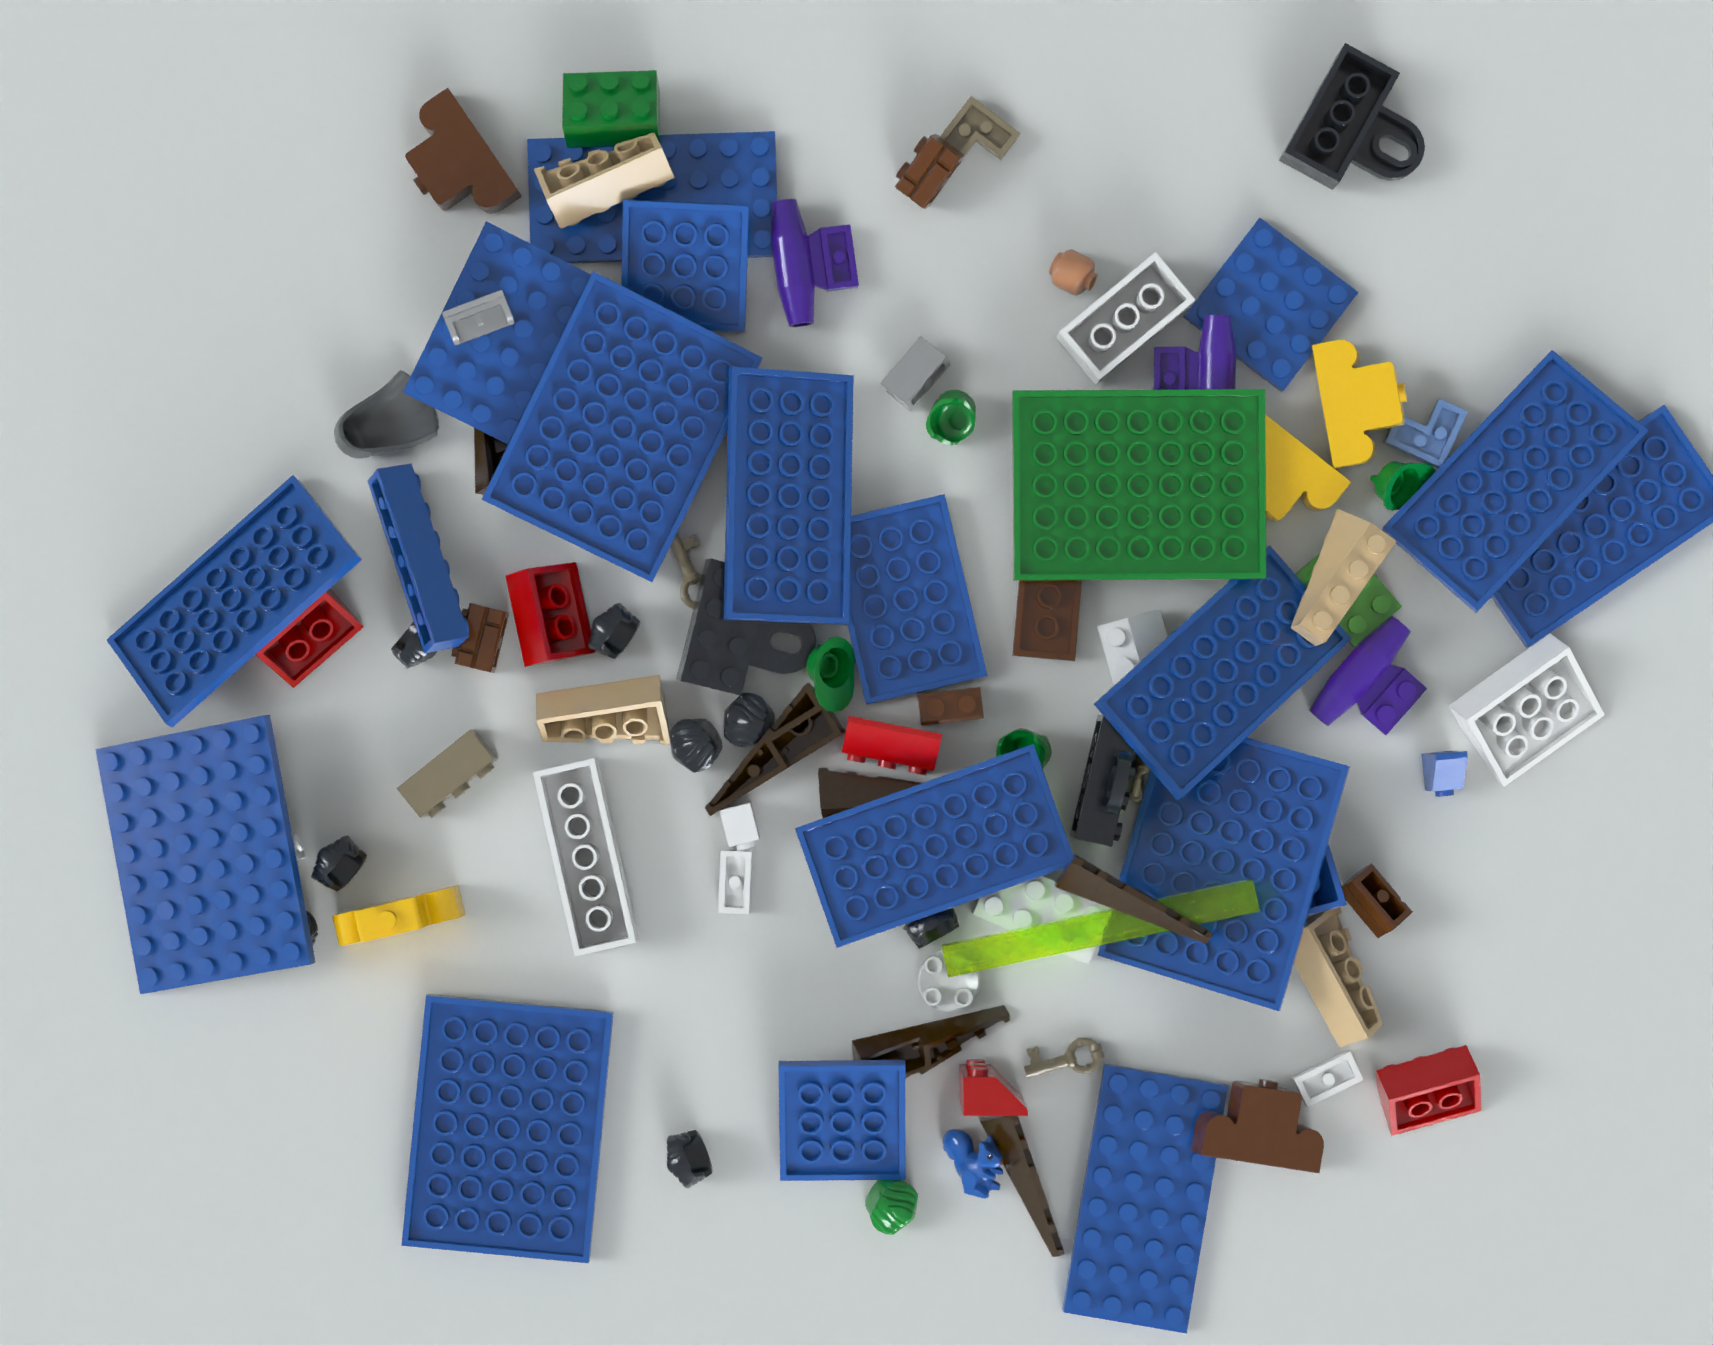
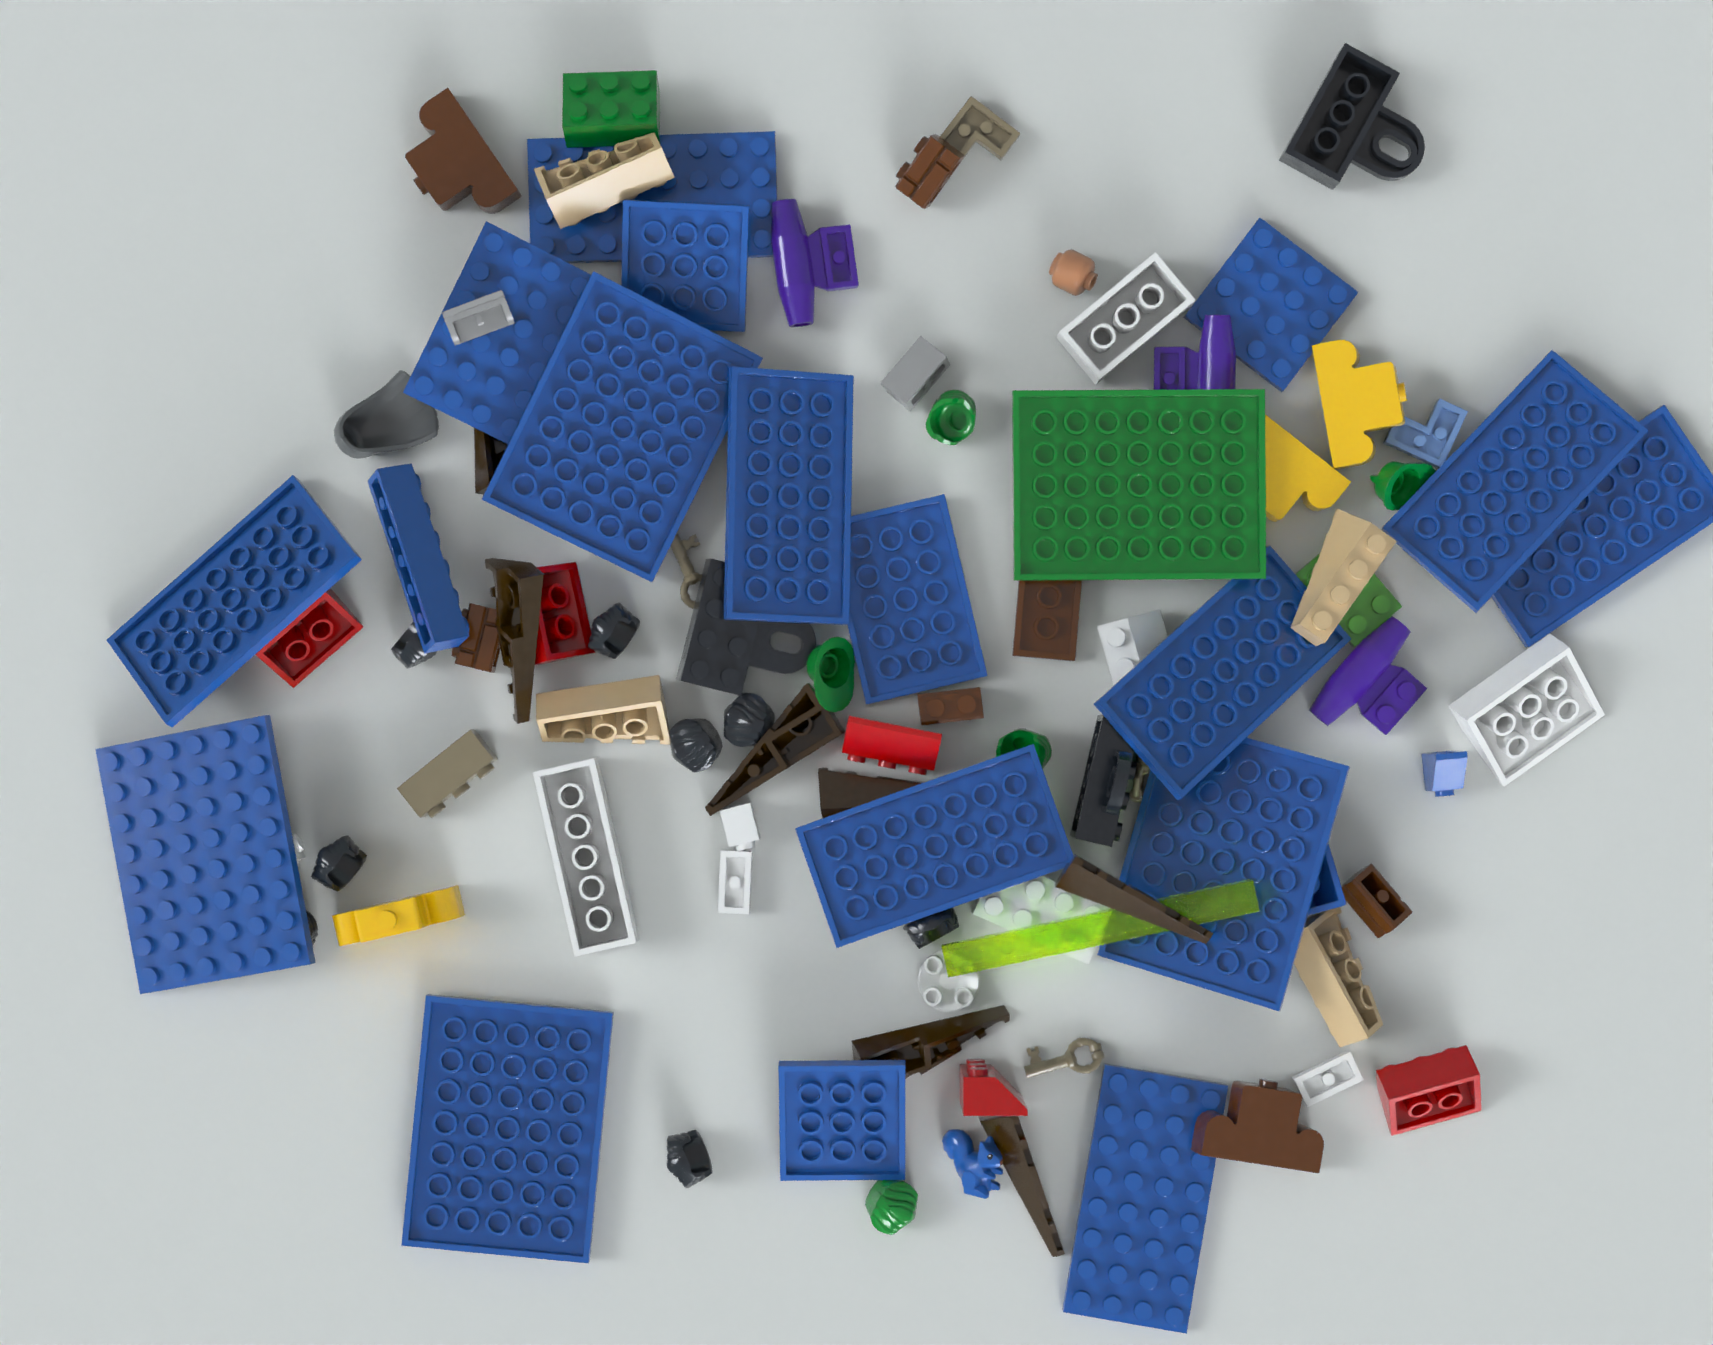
(517, 623): none -> dark brown wedge

